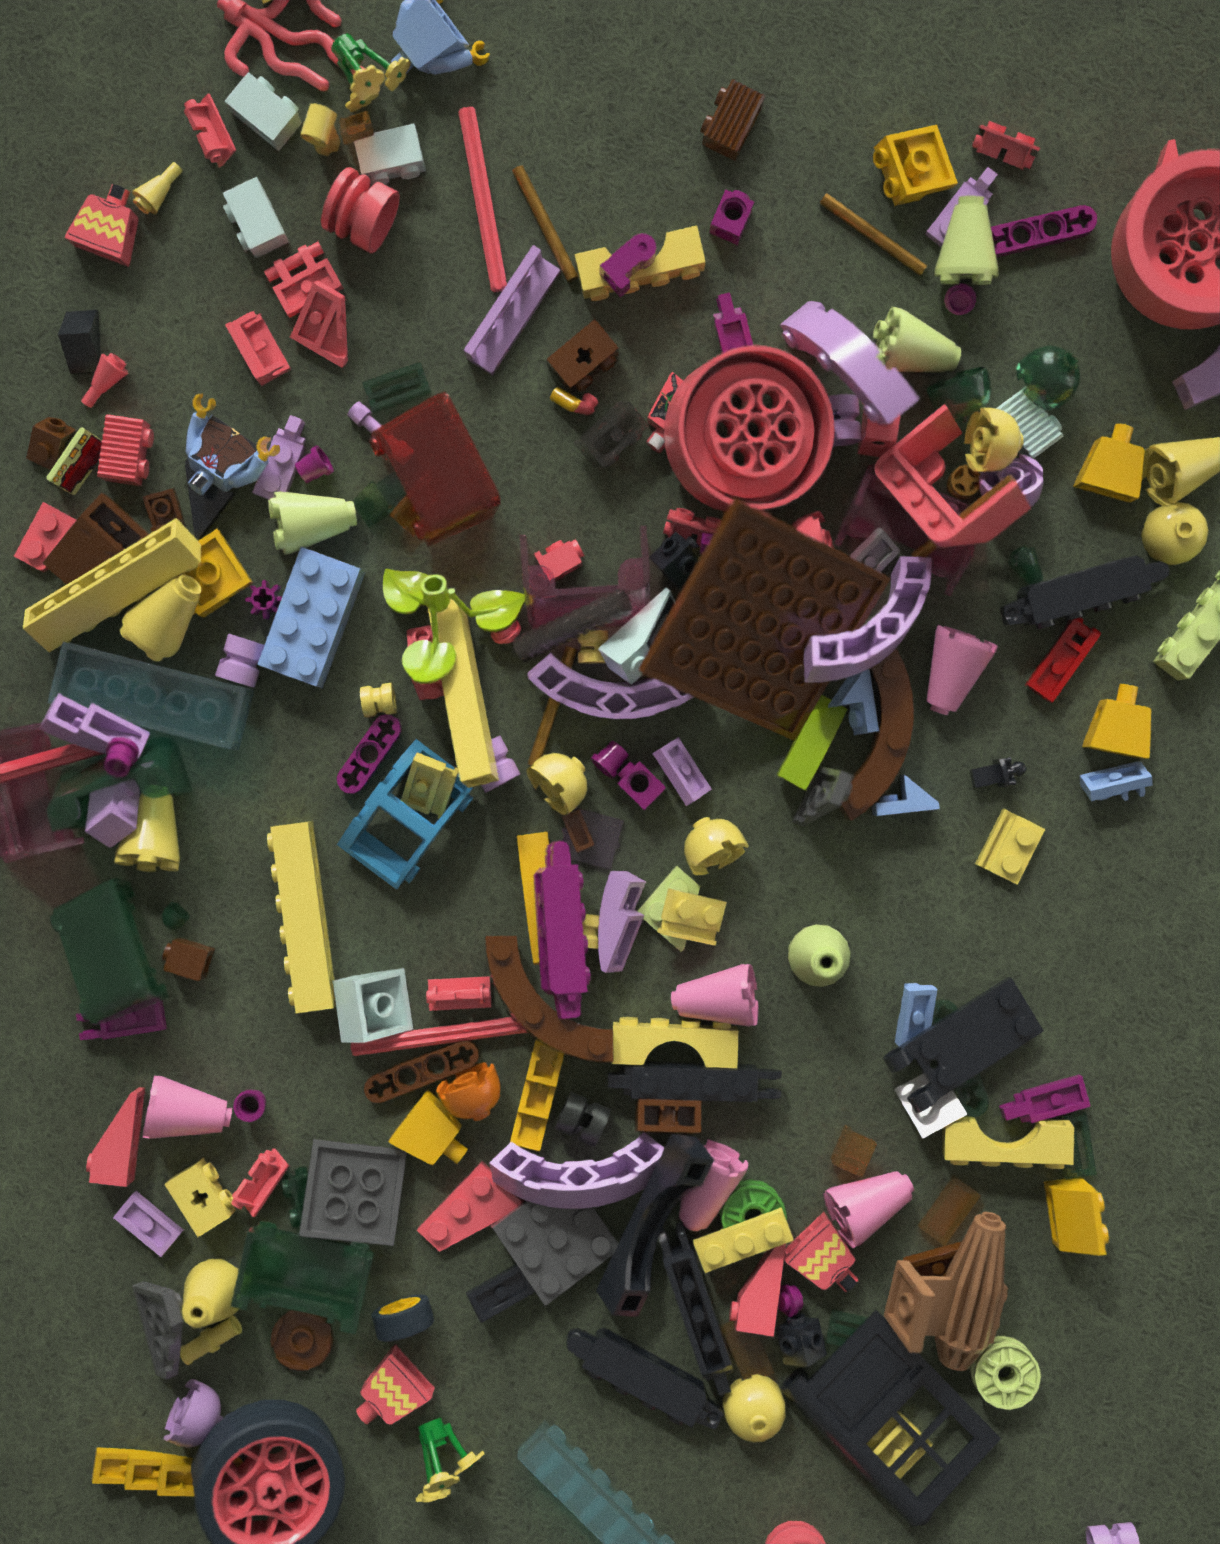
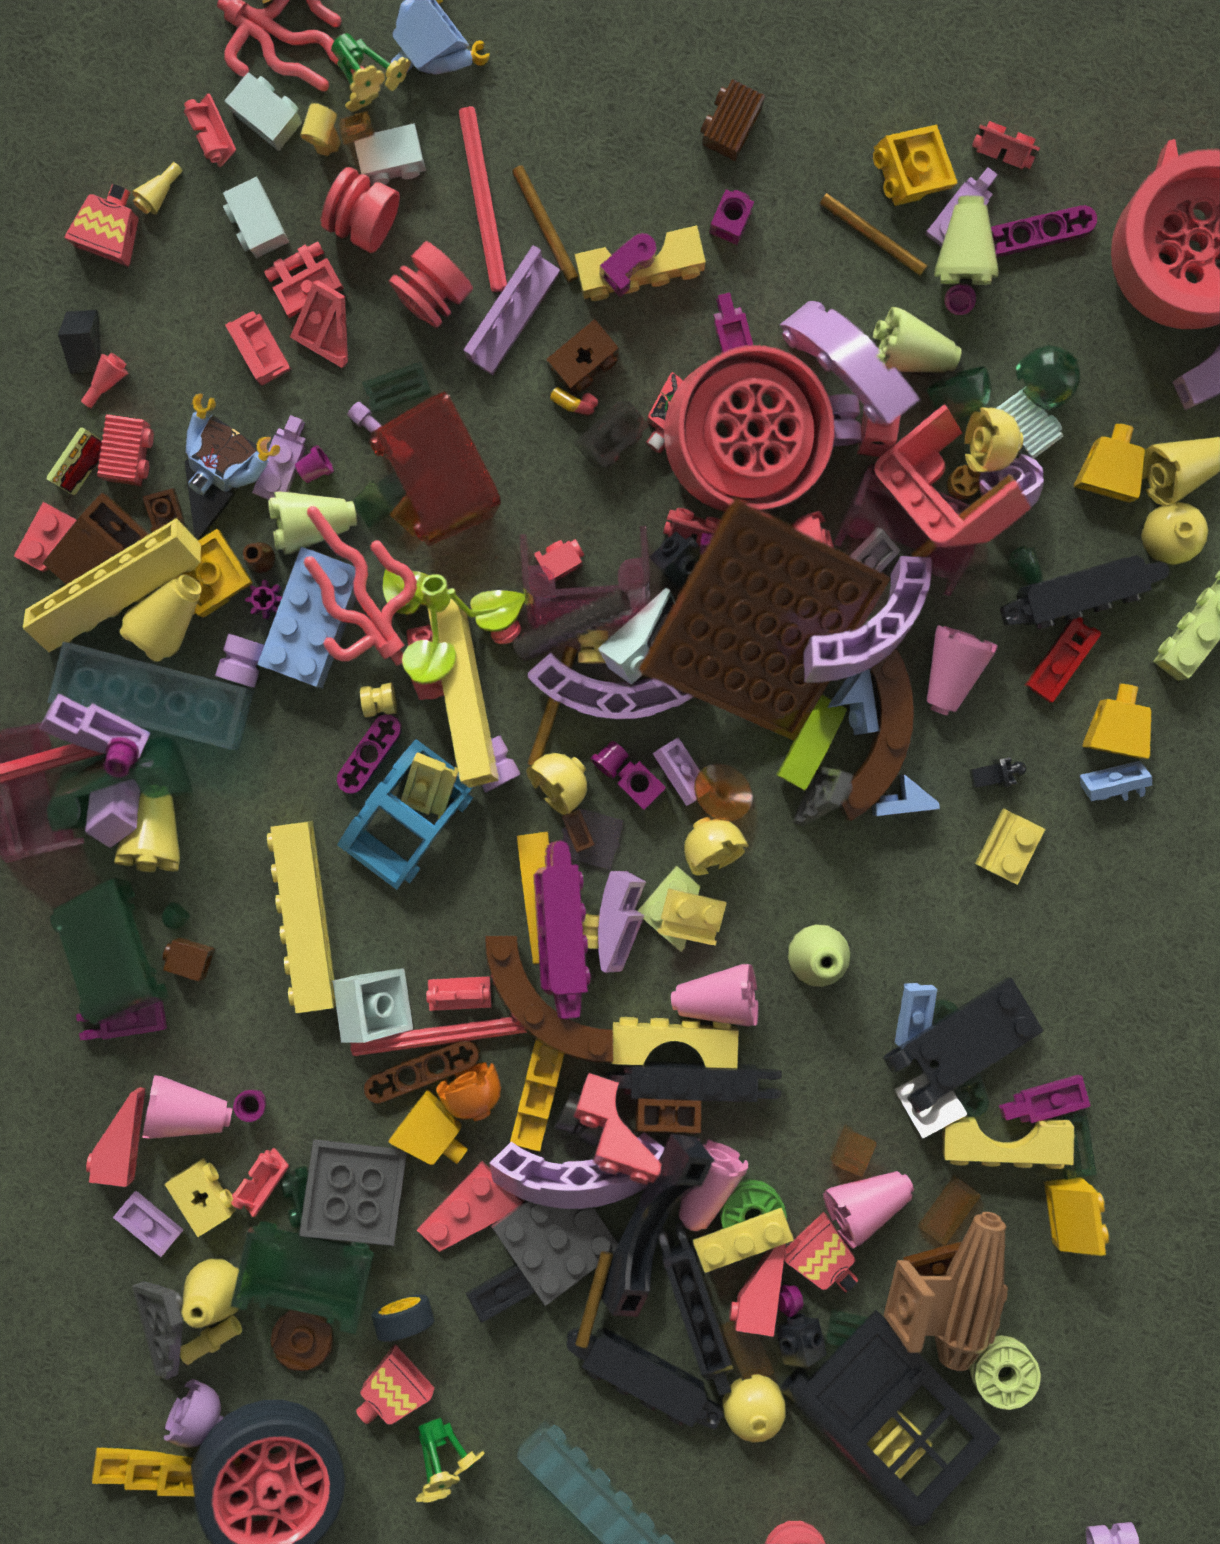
(48, 441): reddish brown bracket -> none
(264, 560): none -> reddish brown cone
(378, 629): none -> coral plant
(431, 284): none -> coral wheel
(594, 1299): none -> pearl gold bar
(617, 1146): none -> coral arch
(729, 785): none -> clear orange dish

